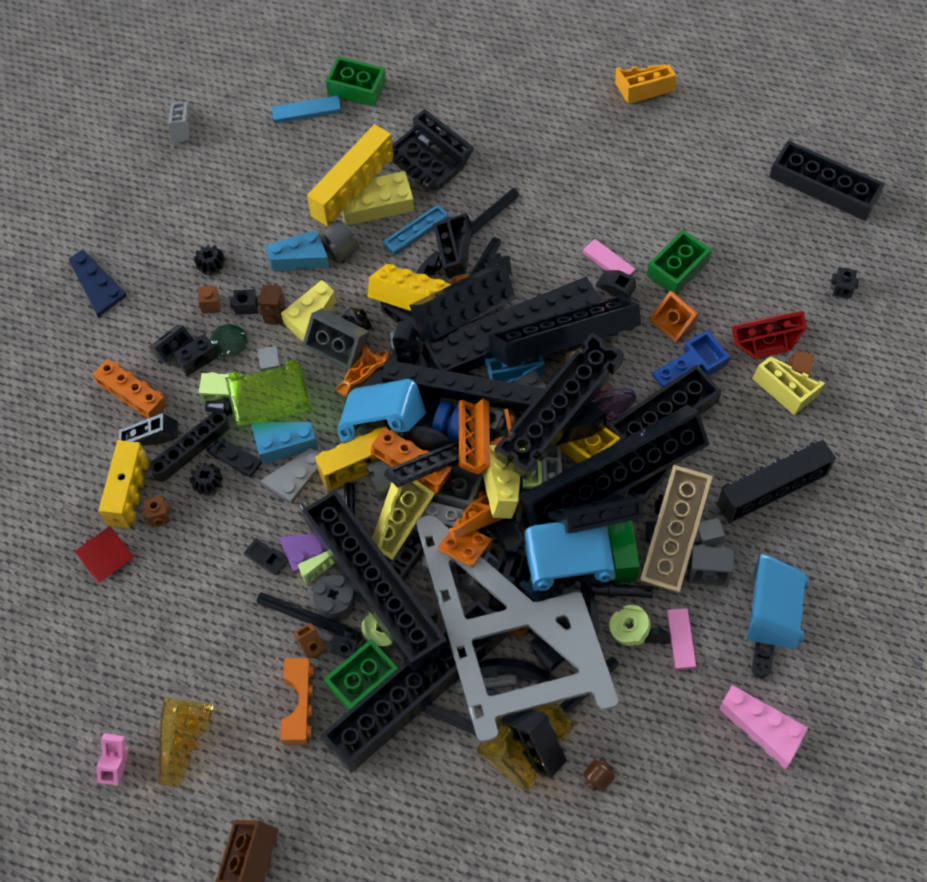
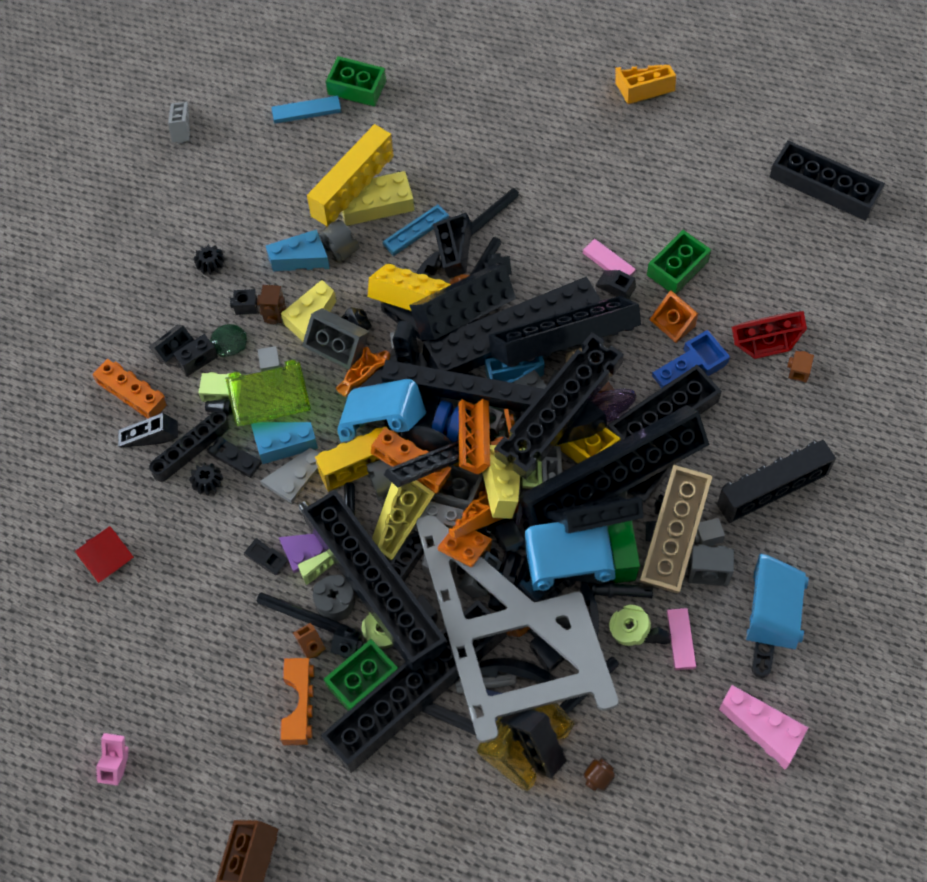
(97, 284): dark blue wing -> none
(124, 484): yellow brick -> none
(156, 511): dark orange brick -> none
(179, 732): clear yellow wedge -> none
(209, 299): dark orange brick -> none
(431, 152): black slope -> none
(786, 385): light yellow wedge -> none
(844, 282): black brick -> none

